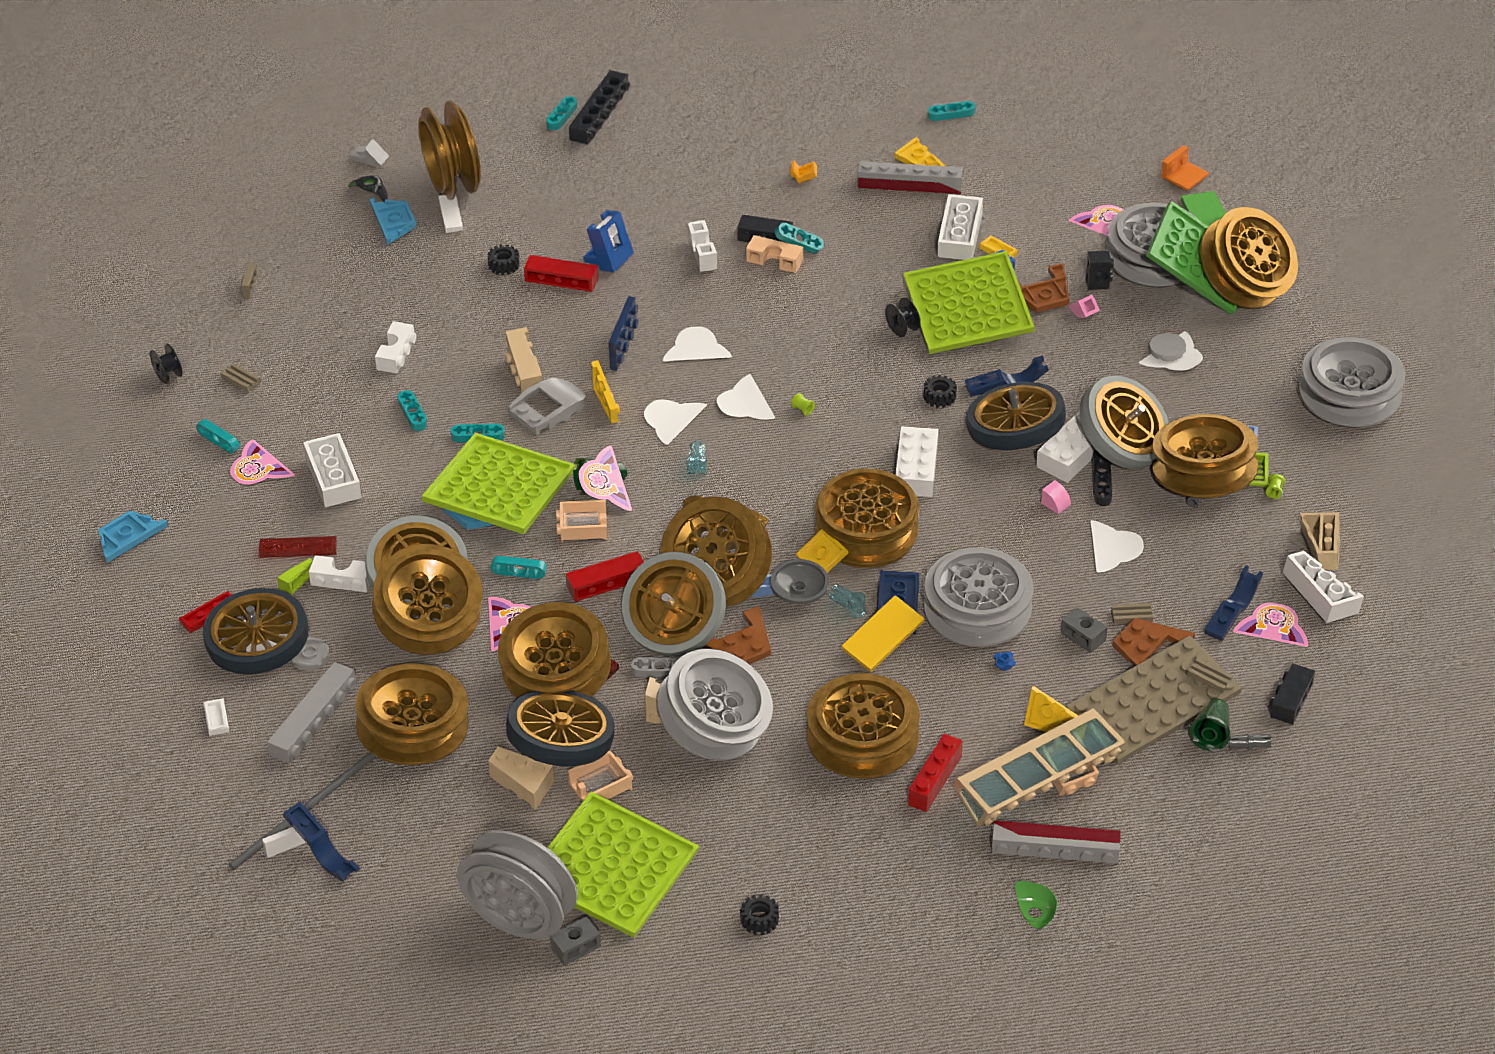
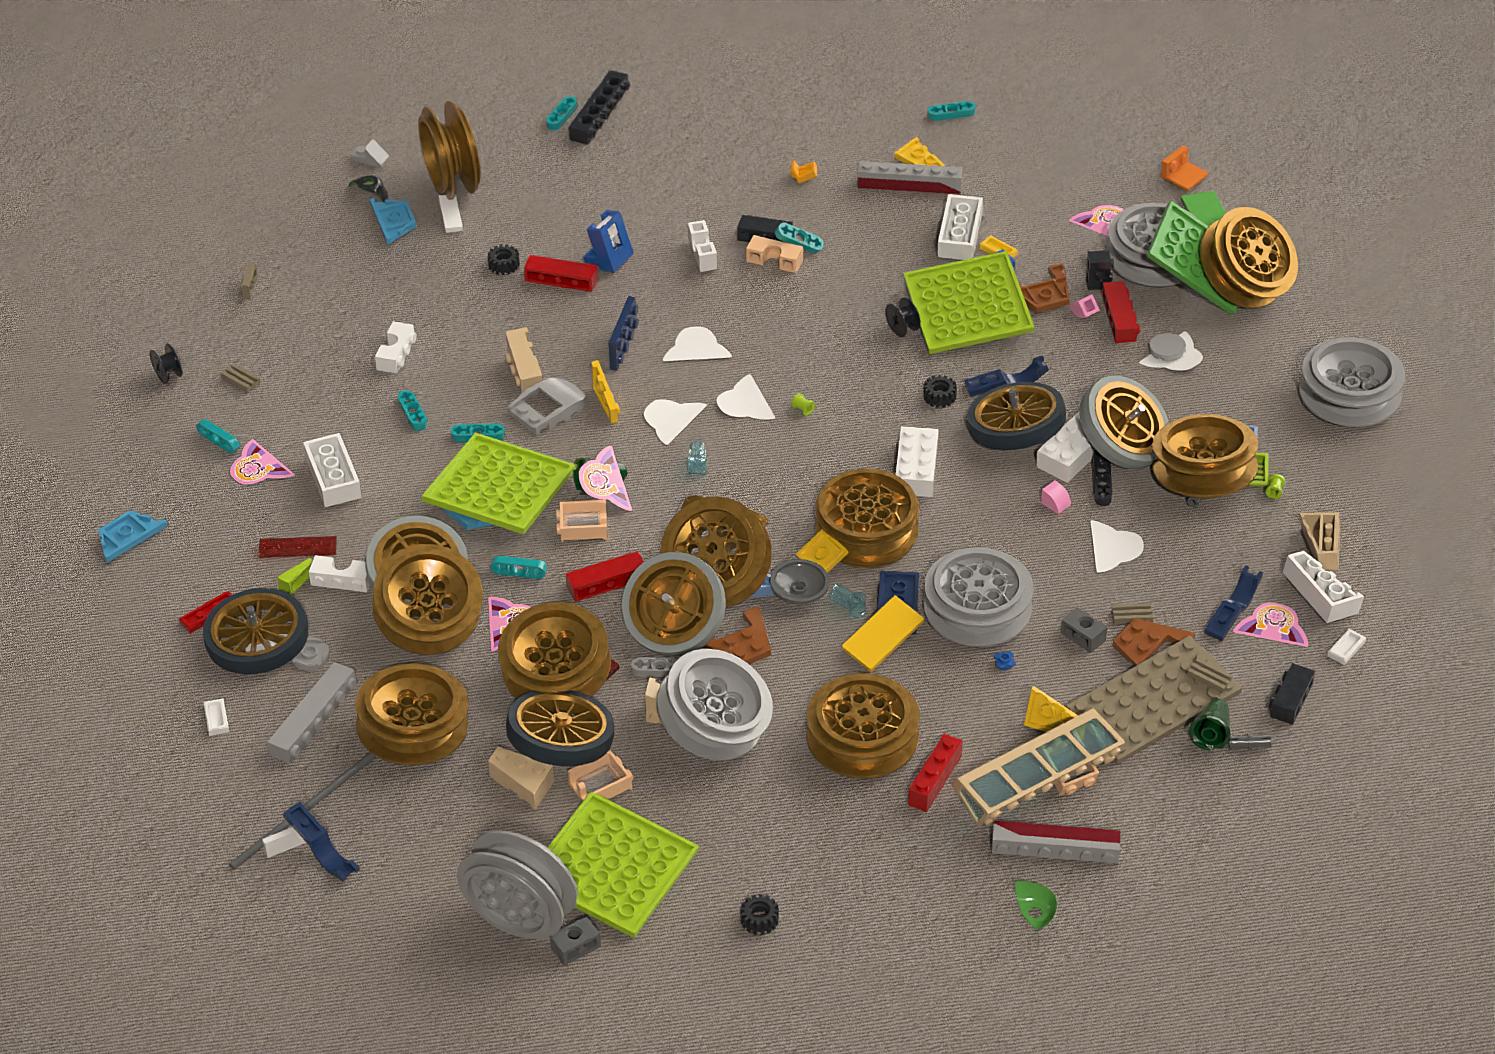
(1120, 312): none -> red brick
(1346, 646): none -> white tile

